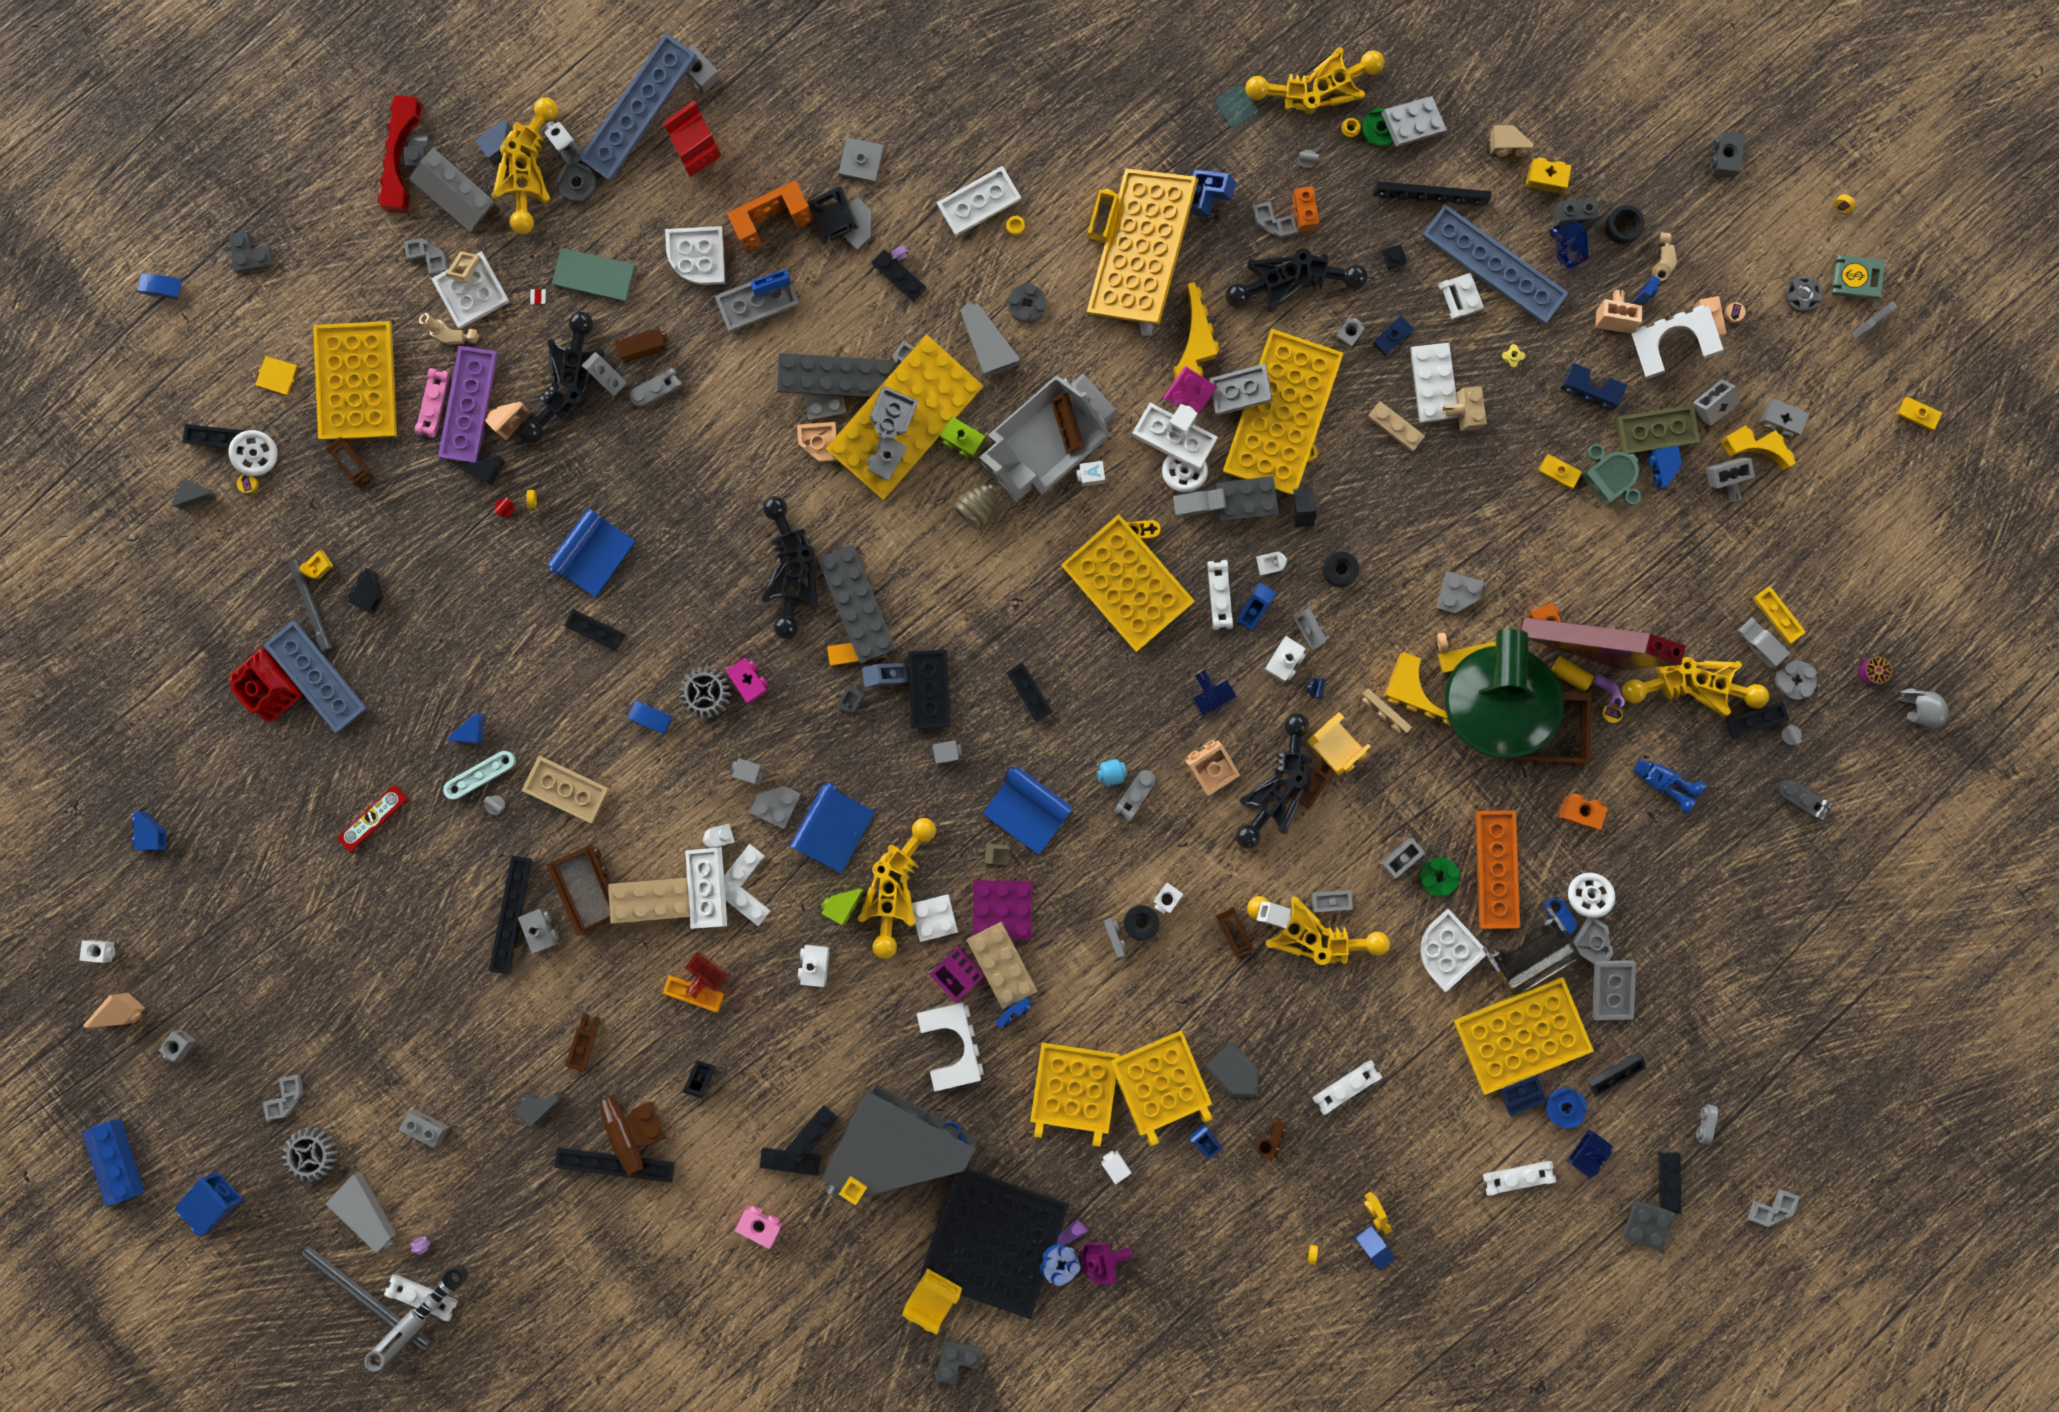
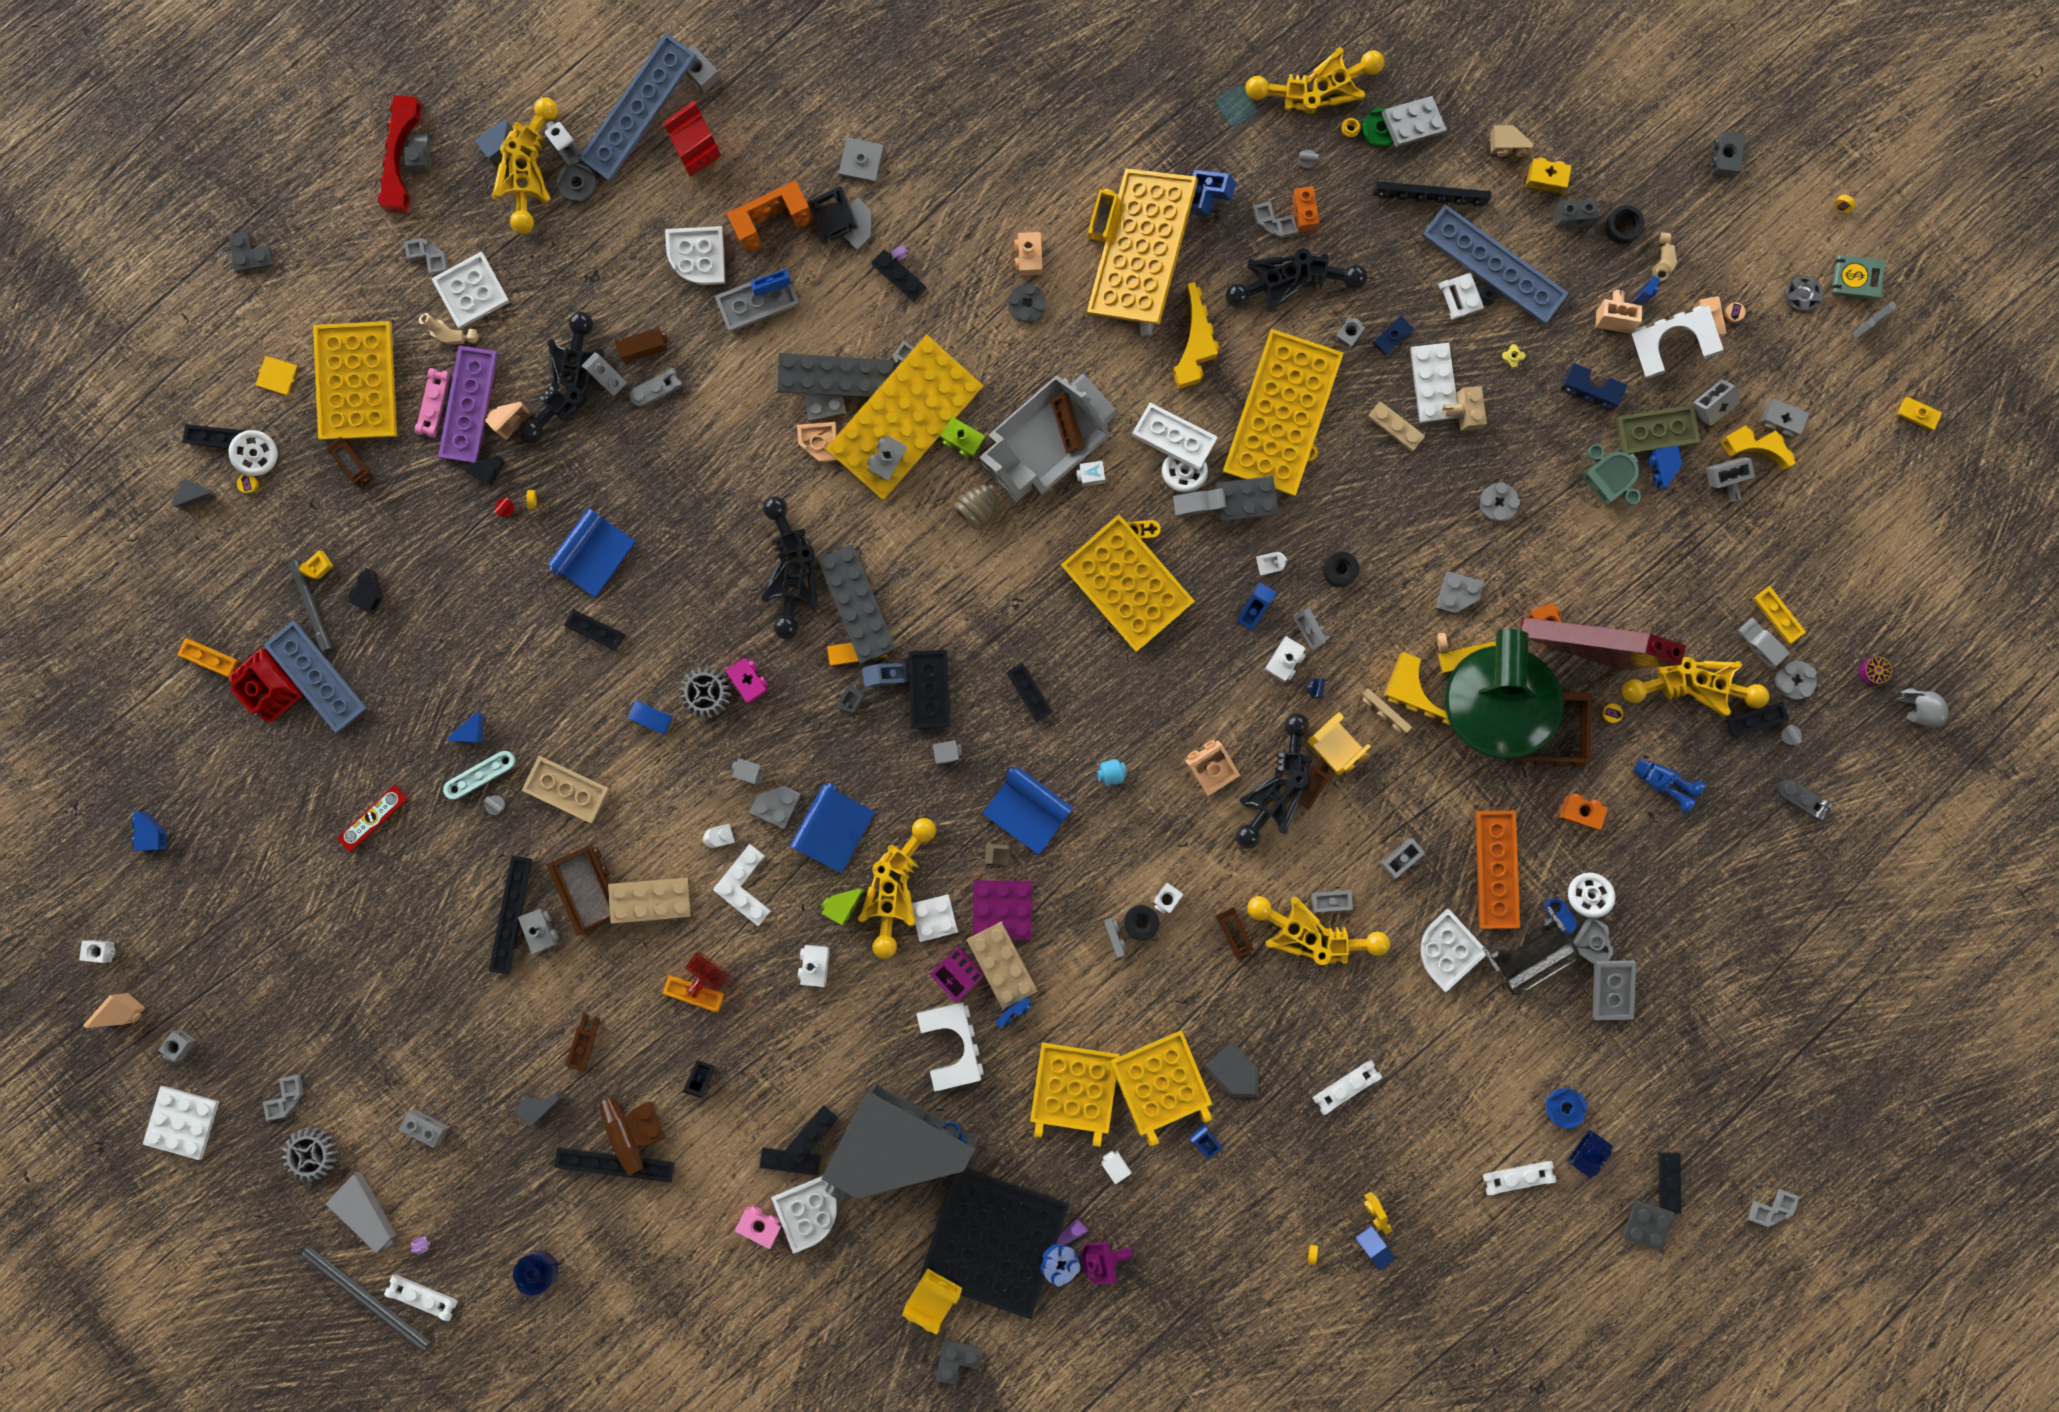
(113, 1162): blue slope -> none
(159, 285): blue slope -> none
(181, 1123): none -> white plate
(208, 657): none -> light orange tile
(208, 1203): blue slope -> none
(414, 1320): piece -> none
(451, 189): light grey slope -> none
(462, 268): tan slope -> none
(525, 1275): none -> clear blue brick
(538, 296): sticker -> none
(593, 275): sand green tile -> none
(706, 888): white plate -> none
(806, 1213): none -> white plate
(853, 1190): yellow plate -> none
(892, 413): tile -> none
(979, 201): white plate -> none
(989, 345): light grey slope -> none
(1015, 226): yellow tile -> none
(1030, 253): none -> light nougat brick
(1135, 794): light grey plate -> none
(1182, 421): white brick -> none
(1190, 390): dark pink plate -> none
(1212, 695): clear blue brick -> none
(1220, 595): white plate -> none
(1241, 389): light grey plate -> none
(1274, 914): white brick -> none
(1278, 1131): reddish brown plate -> none
(1304, 507): black slope -> none
(1394, 256): black plate -> none
(1450, 875): green plate -> none
(1488, 300): none -> black plate
(1503, 492): none -> light grey plate
(1522, 1095): dark blue plate -> none
(1523, 1035): yellow plate -> none
(1559, 471): yellow plate -> none
(1571, 244): clear blue brick -> none
(1572, 674): yellow brick -> none
(1611, 687): medium lavender piece -> none
(1617, 1074): black plate -> none
(1707, 1128): light grey plate -> none

